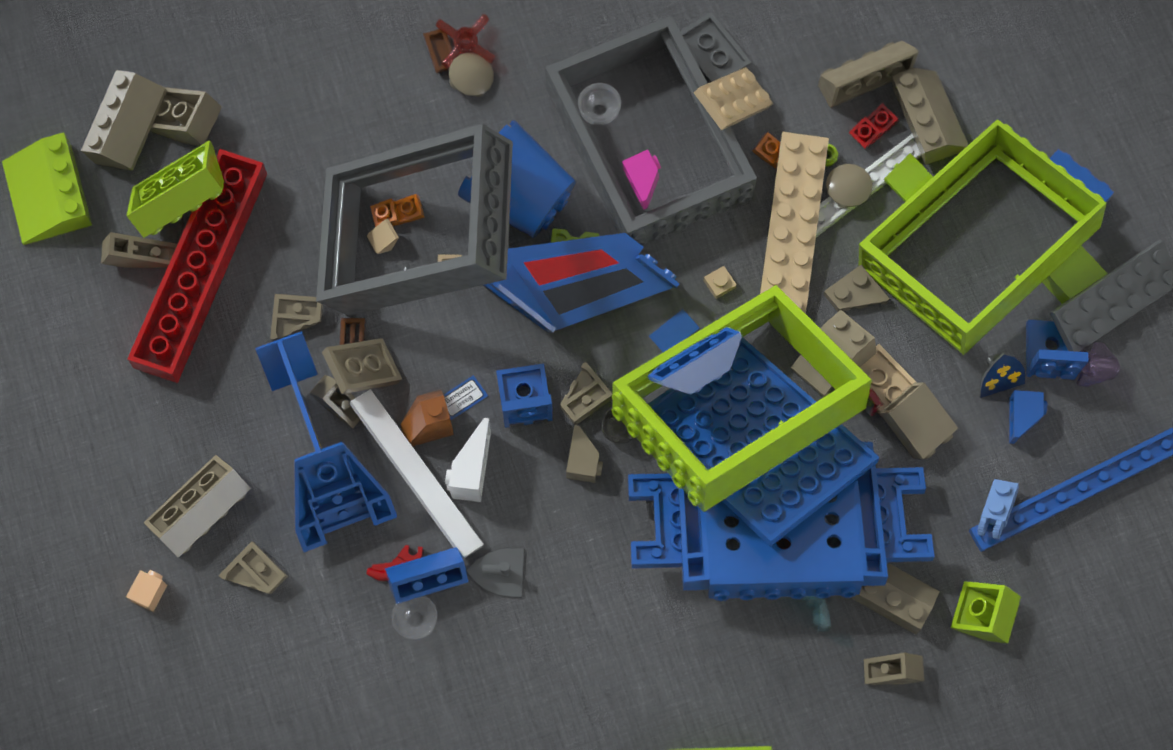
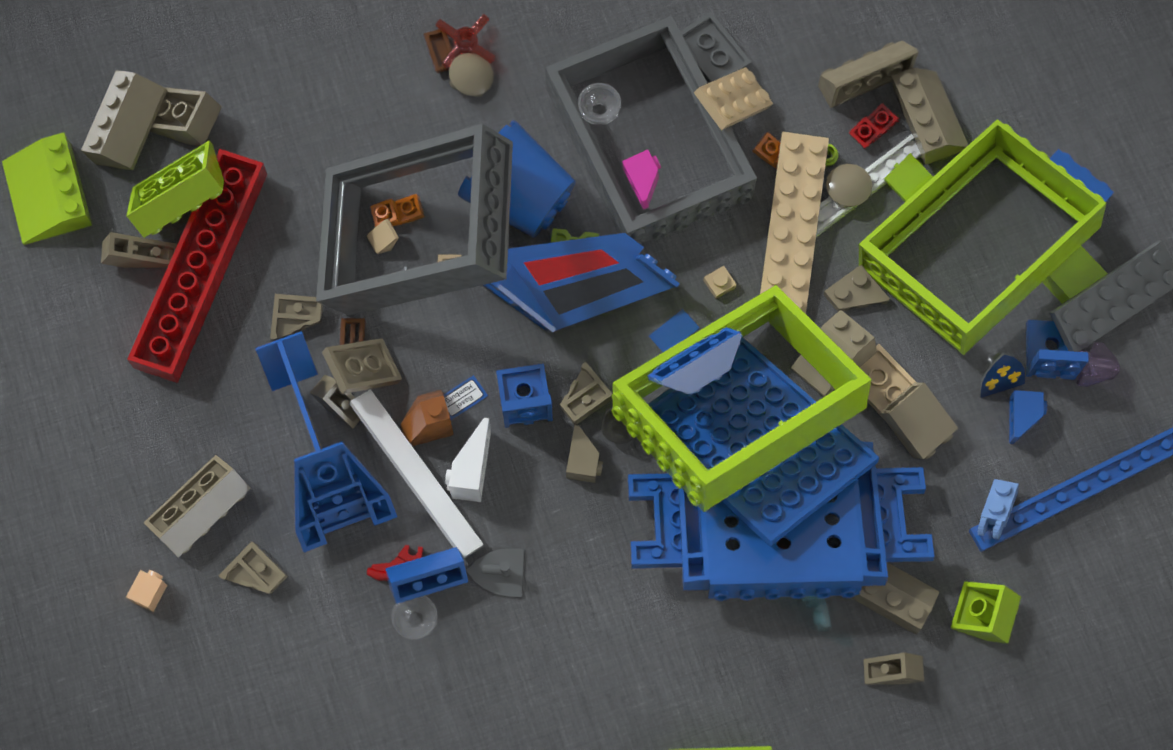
(873, 403): dark red slope -> none

